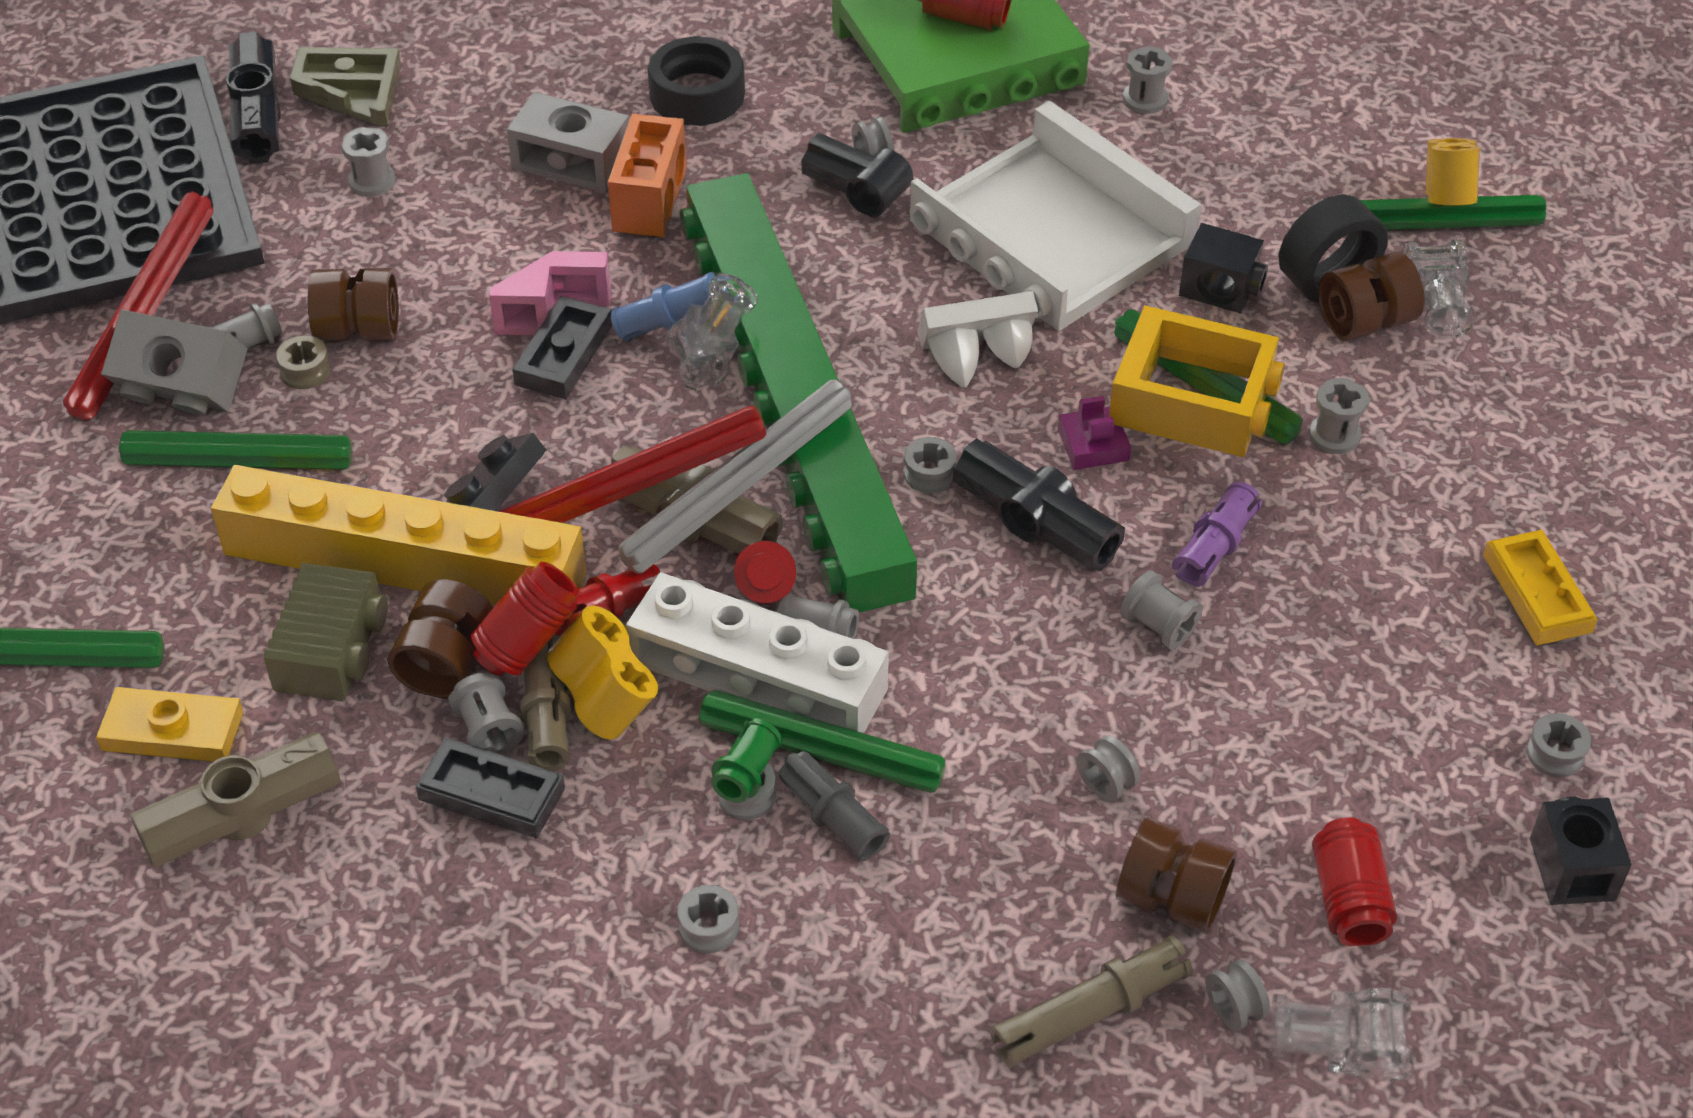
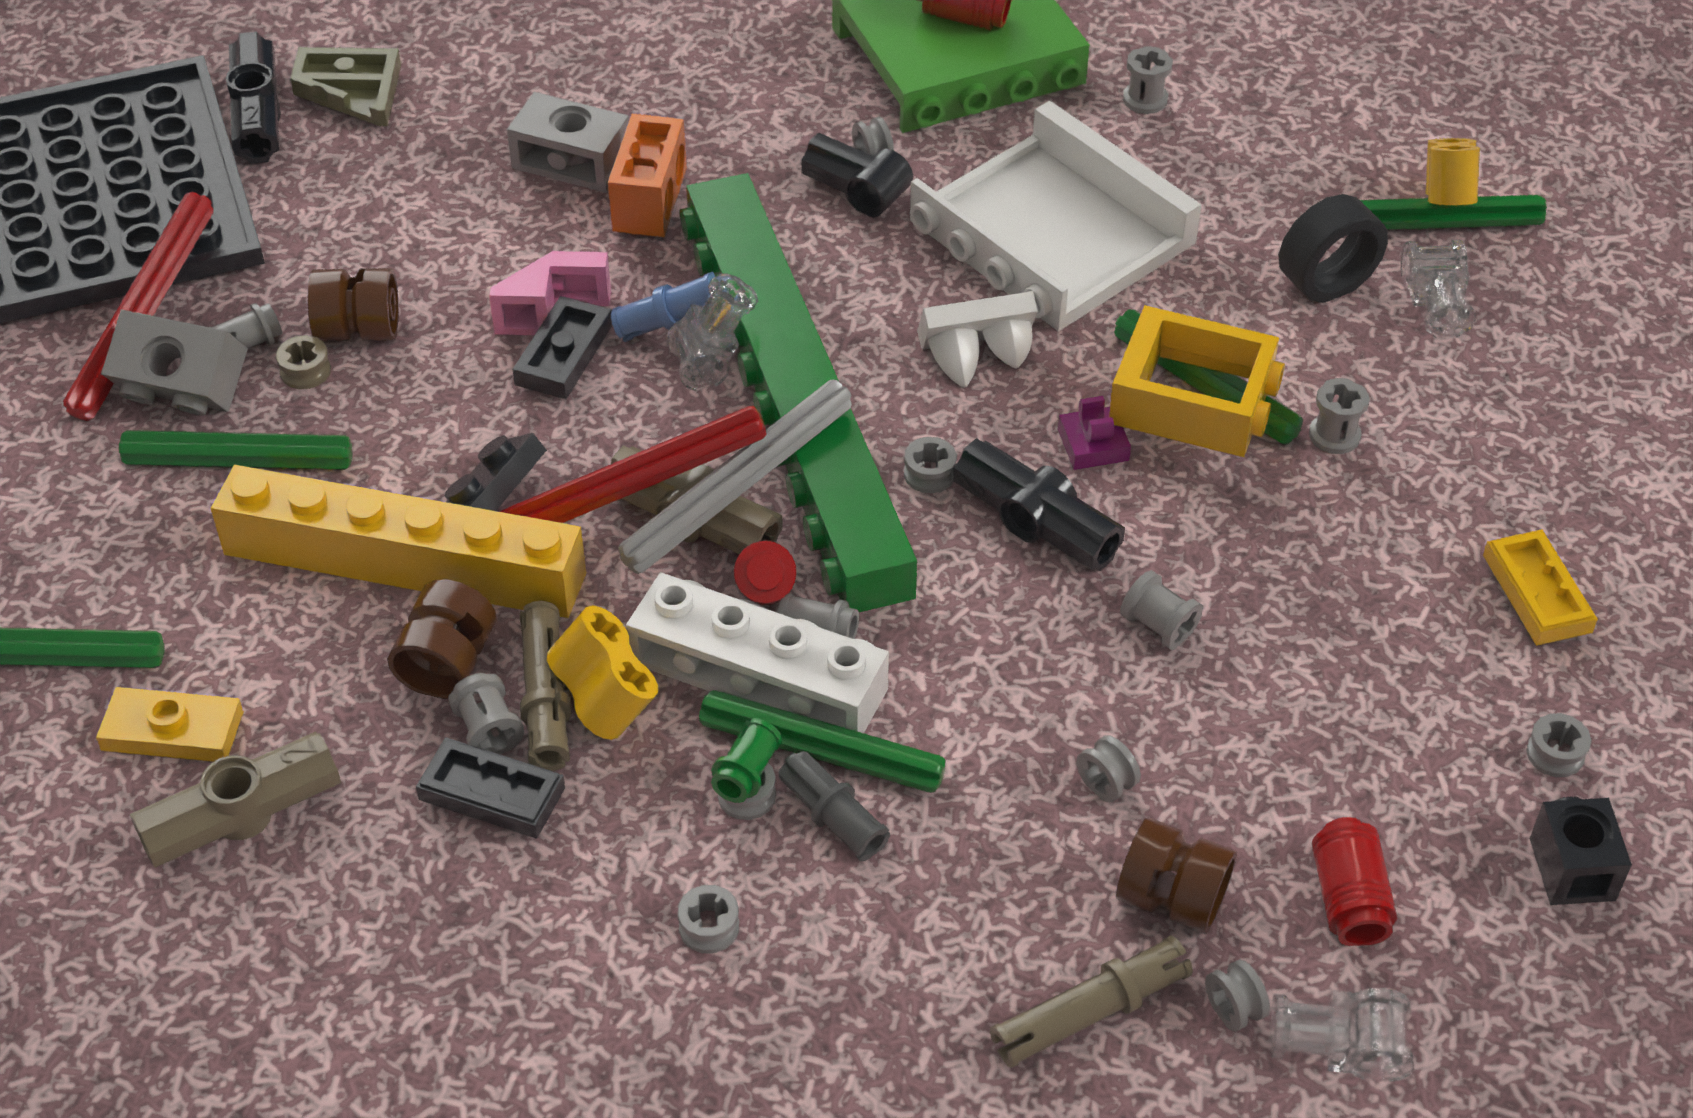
(325, 632): olive brick -> none
(368, 161): light grey bush -> none
(524, 619): red head -> none
(612, 593): red pin -> none
(696, 104): black tyre -> none
(1217, 534): medium lavender pin -> none
(1223, 268): black brick -> none
(1371, 296): reddish brown wheel -> none

